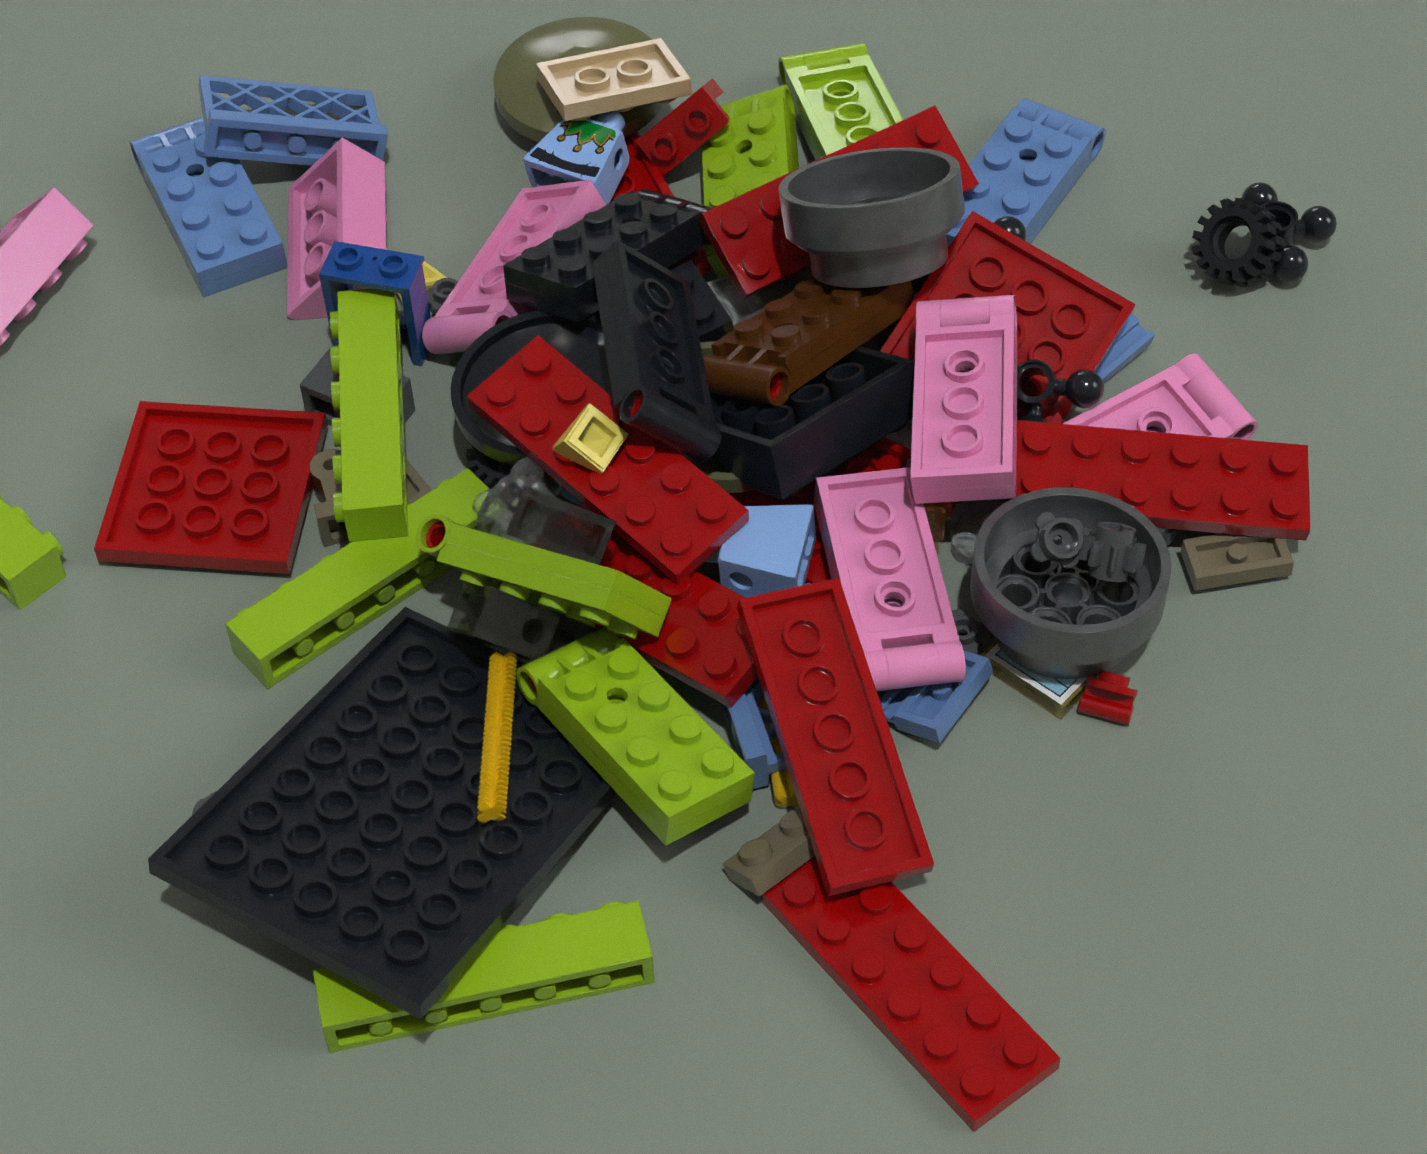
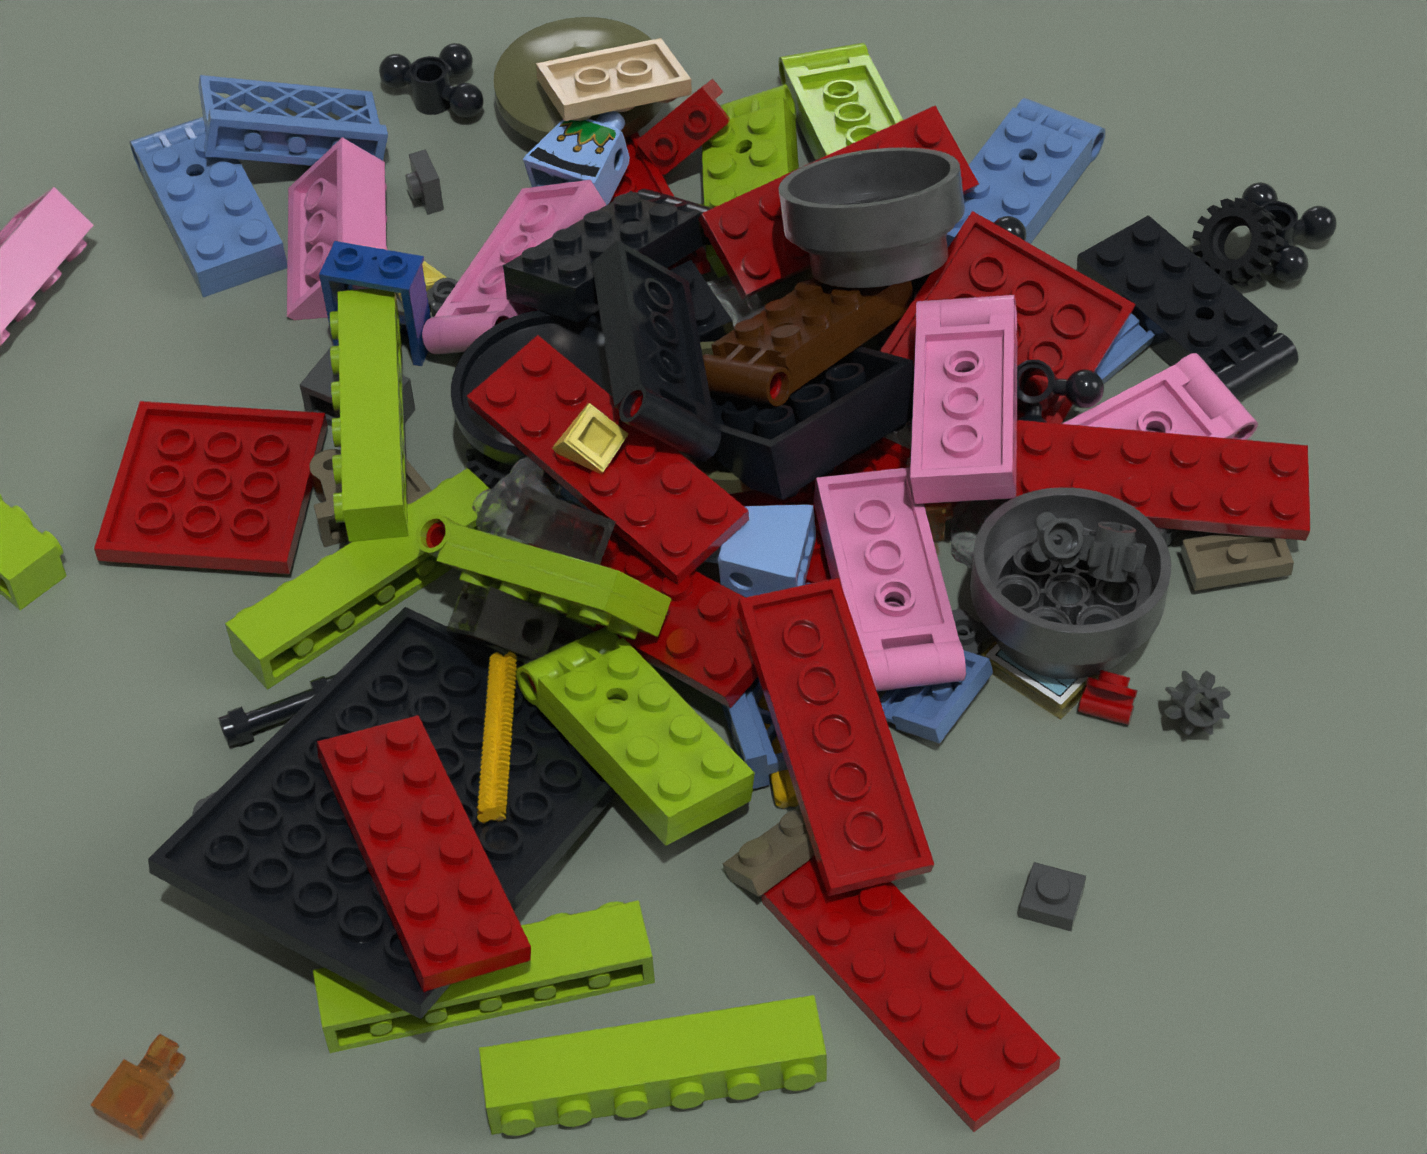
(140, 1092): none -> clear orange plate
(238, 725): none -> black bar
(423, 853): none -> red plate
(424, 182): none -> dark grey plate
(431, 81): none -> black piece
(653, 1065): none -> lime brick
(1052, 896): none -> dark grey plate
(1189, 306): none -> black hinge
(1210, 706): none -> dark grey gear

